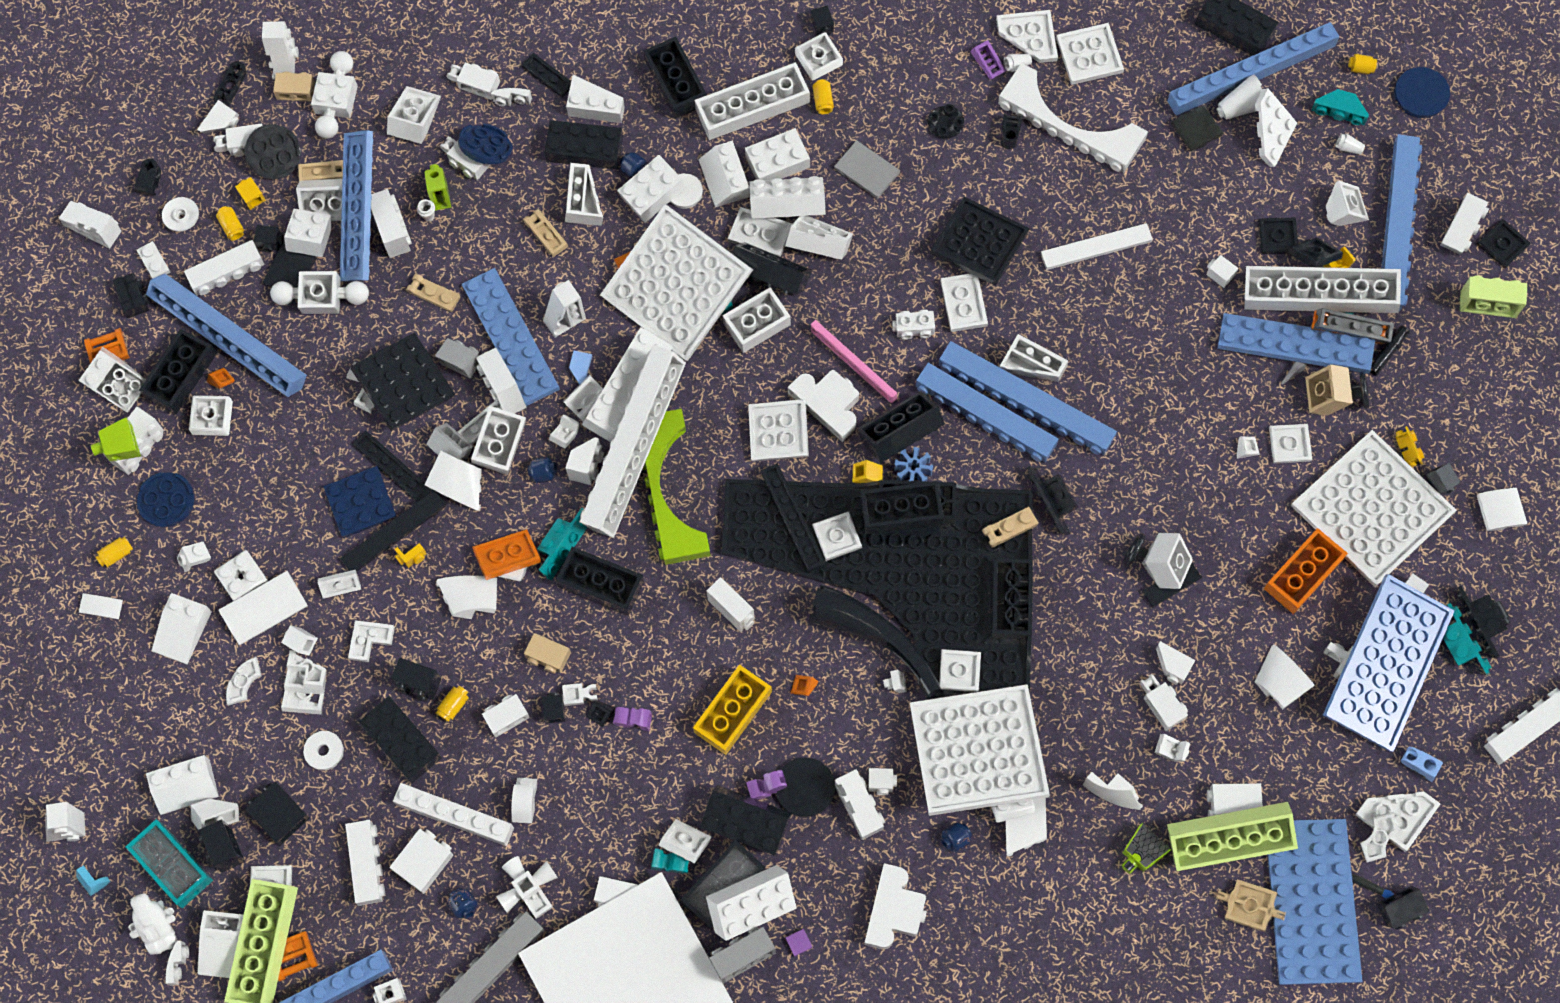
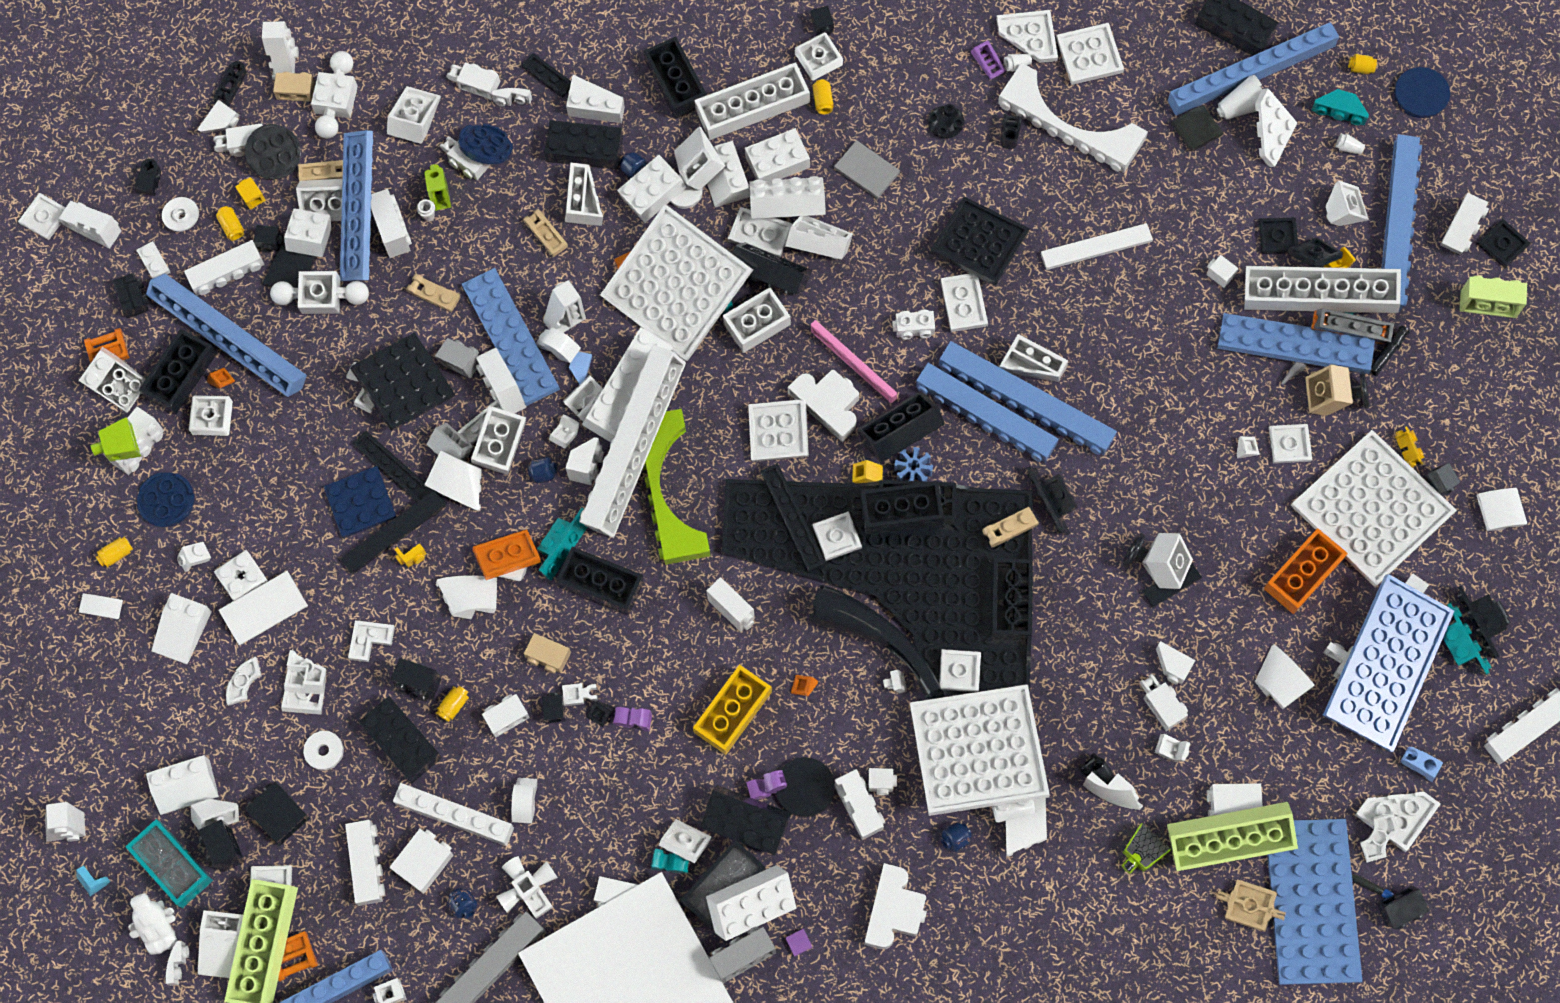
(42, 216): none -> white tile
(299, 640): white brick -> none
(339, 584): white plate -> none
(559, 344): none -> white brick
(697, 160): none -> white slope
(1098, 767): none -> black piece

